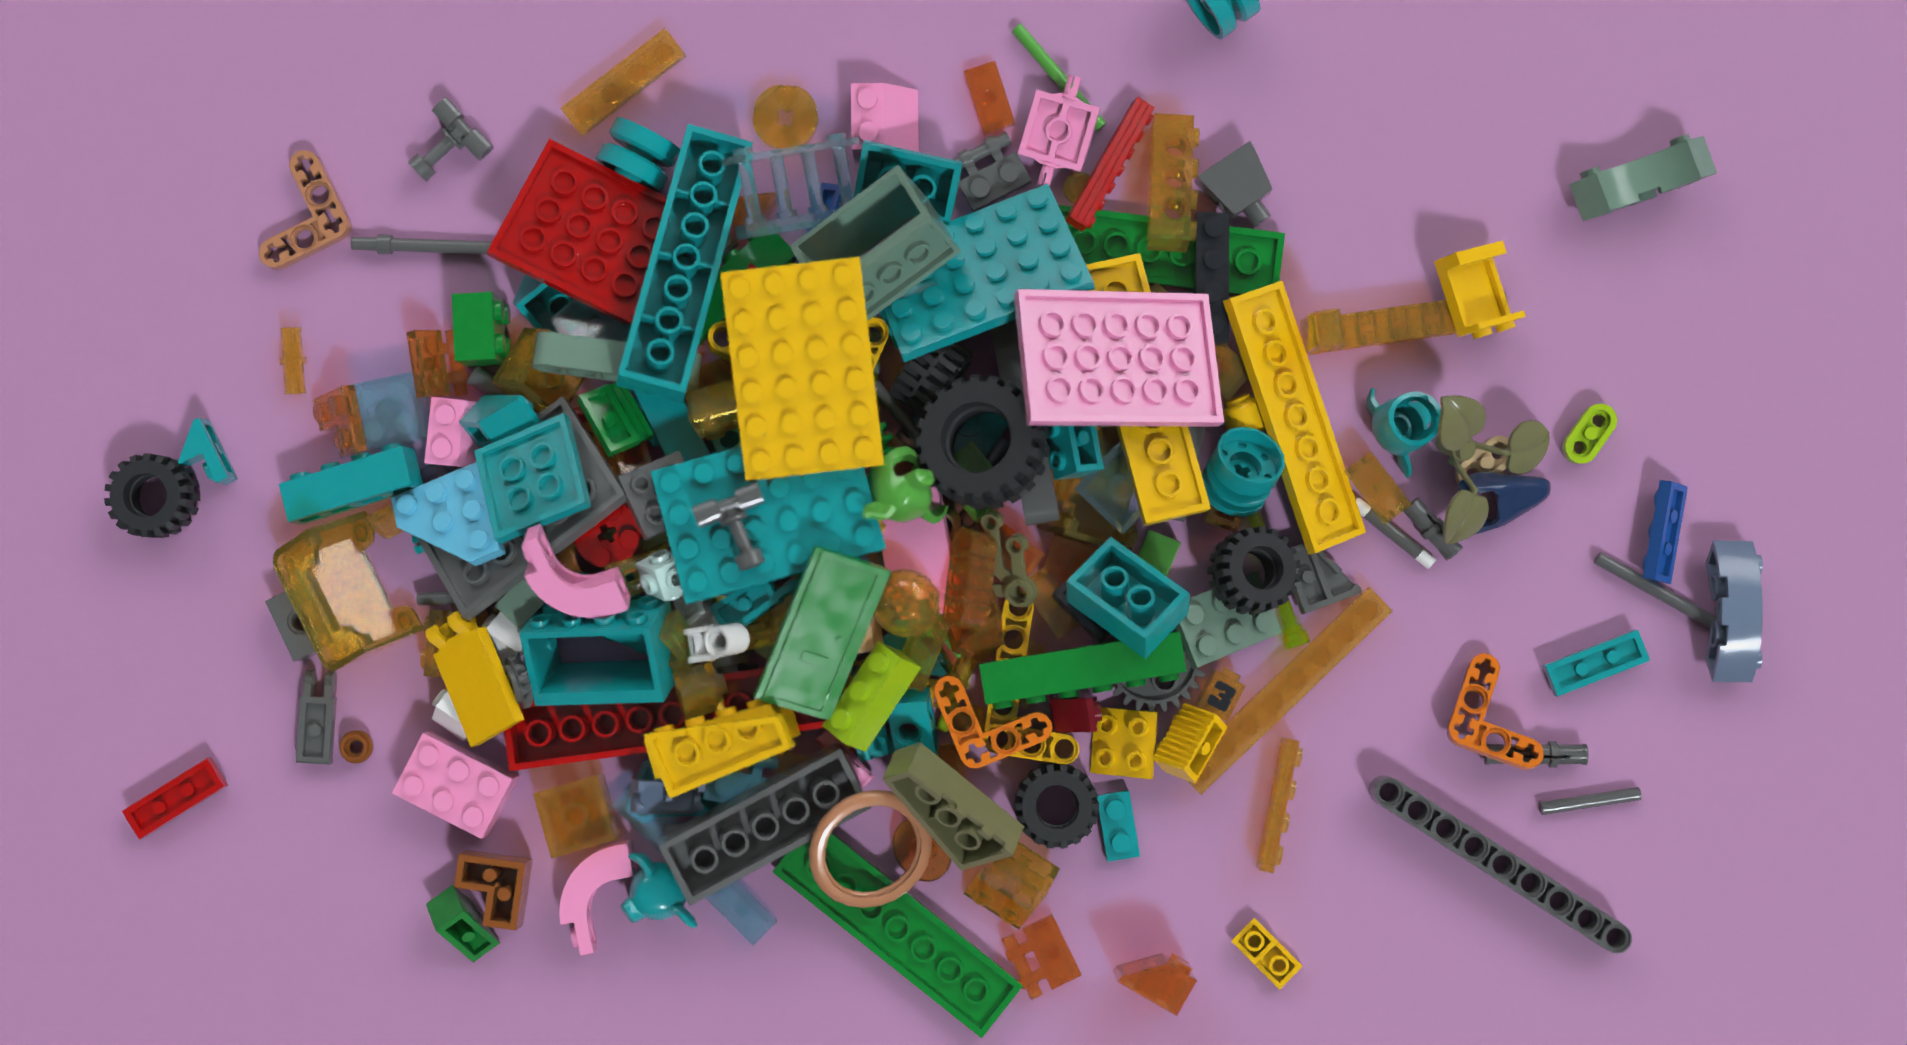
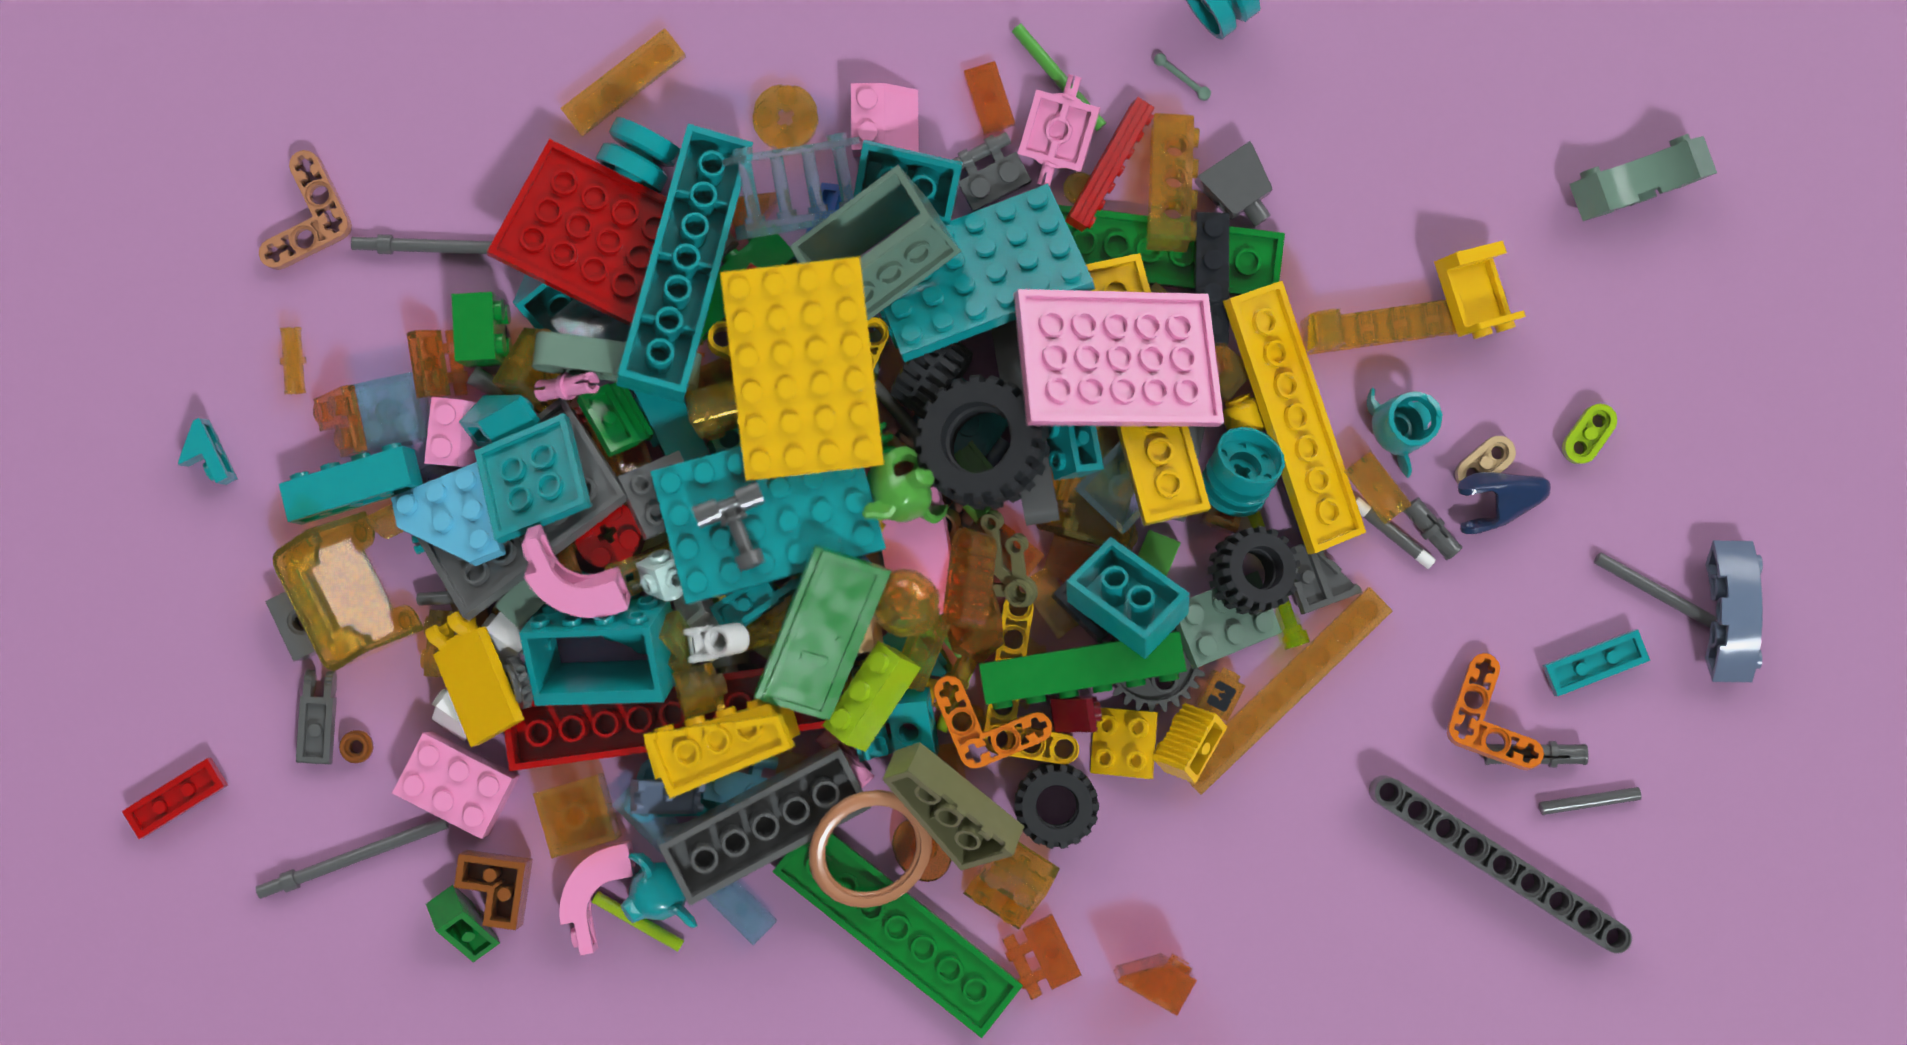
(126, 490): black tyre -> none
(292, 879): none -> dark grey bar
(457, 134): dark grey bar -> none
(566, 386): none -> bright pink pin
(643, 925): none -> lime bar
(1118, 825): teal plate -> none
(1202, 92): none -> sand green hinge
(1266, 953): yellow slope -> none
(1276, 818): clear yellow plate -> none
(1459, 421): olive plant -> none
(1664, 531): blue plate -> none

